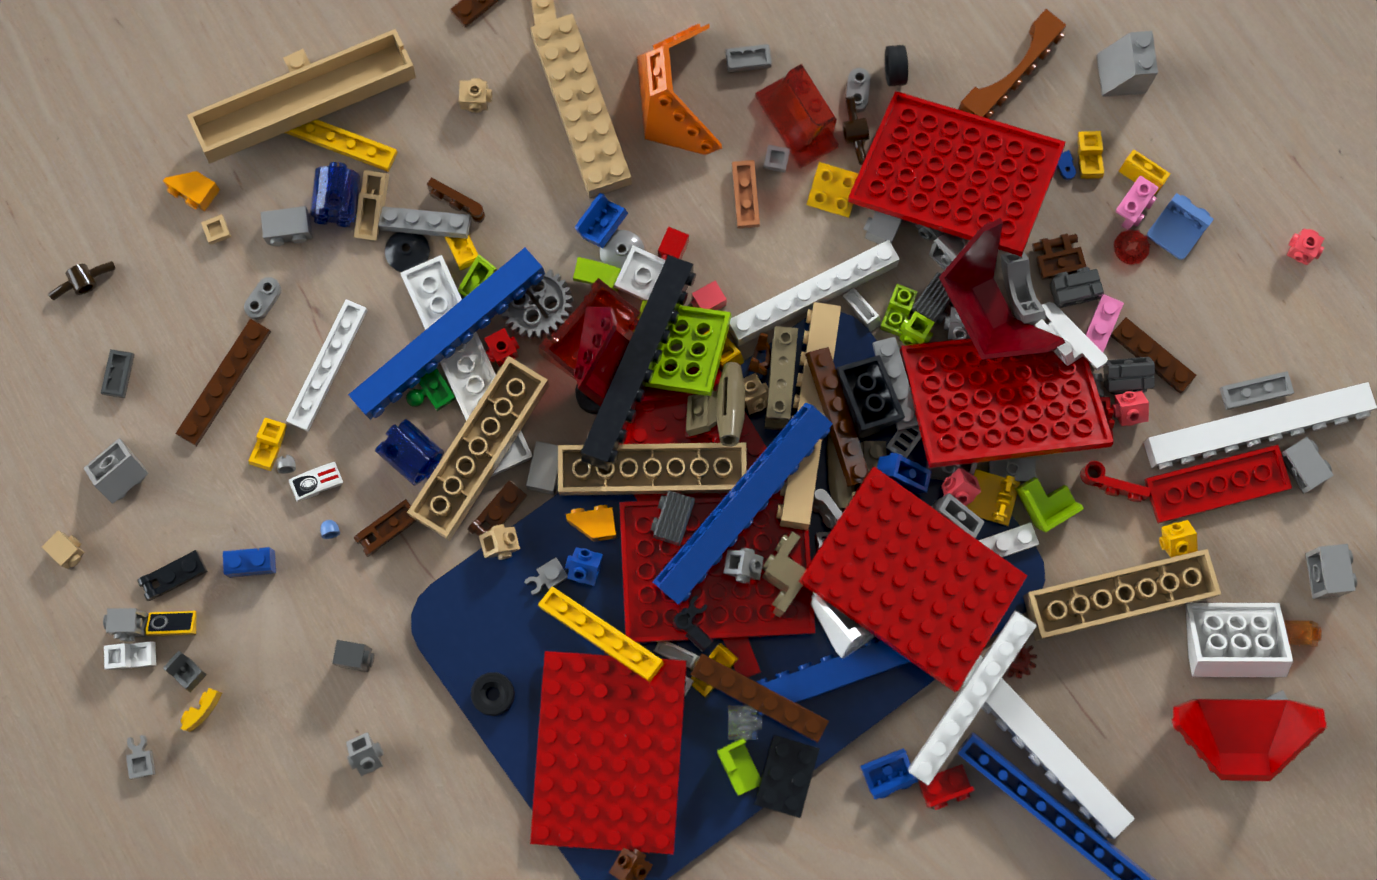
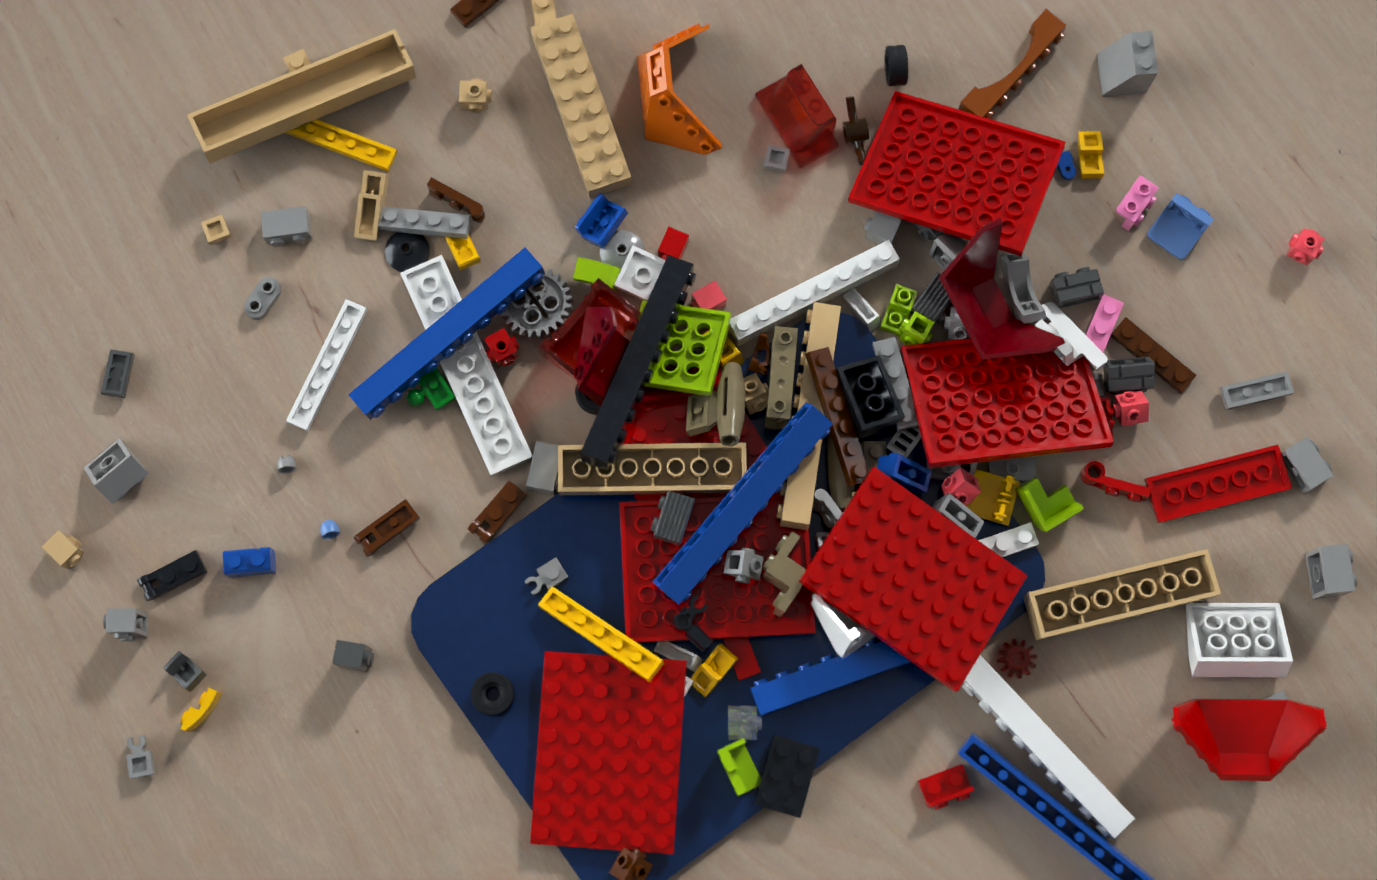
(81, 279): dark brown piece -> none
(130, 655): white slope -> none
(171, 623): slope -> none
(193, 187): light orange slope -> none
(223, 382): reddish brown plate -> none
(268, 444): yellow slope -> none
(315, 481): slope -> none
(336, 187): clear blue cylinder -> none
(364, 754): light grey brick -> none
(410, 452): clear blue cylinder -> none
(478, 273): lime slope -> none
(478, 448): tan brick -> none
(504, 540): tan brick -> none
(584, 566): blue brick -> none
(594, 524): light orange slope -> none
(745, 194): nougat plate -> none
(748, 58): light grey plate -> none
(759, 698): reddish brown plate -> none
(831, 189): yellow hinge -> none
(859, 88): light grey plate -> none
(888, 774): blue bracket -> none
(971, 697): white brick -> none
(1063, 261): reddish brown plate -> none
(1131, 256): clear red gear -> none
(1139, 165): yellow slope -> none
(1178, 539): yellow brick -> none
(1260, 425): white brick -> none
(1303, 632): clear orange bracket -> none

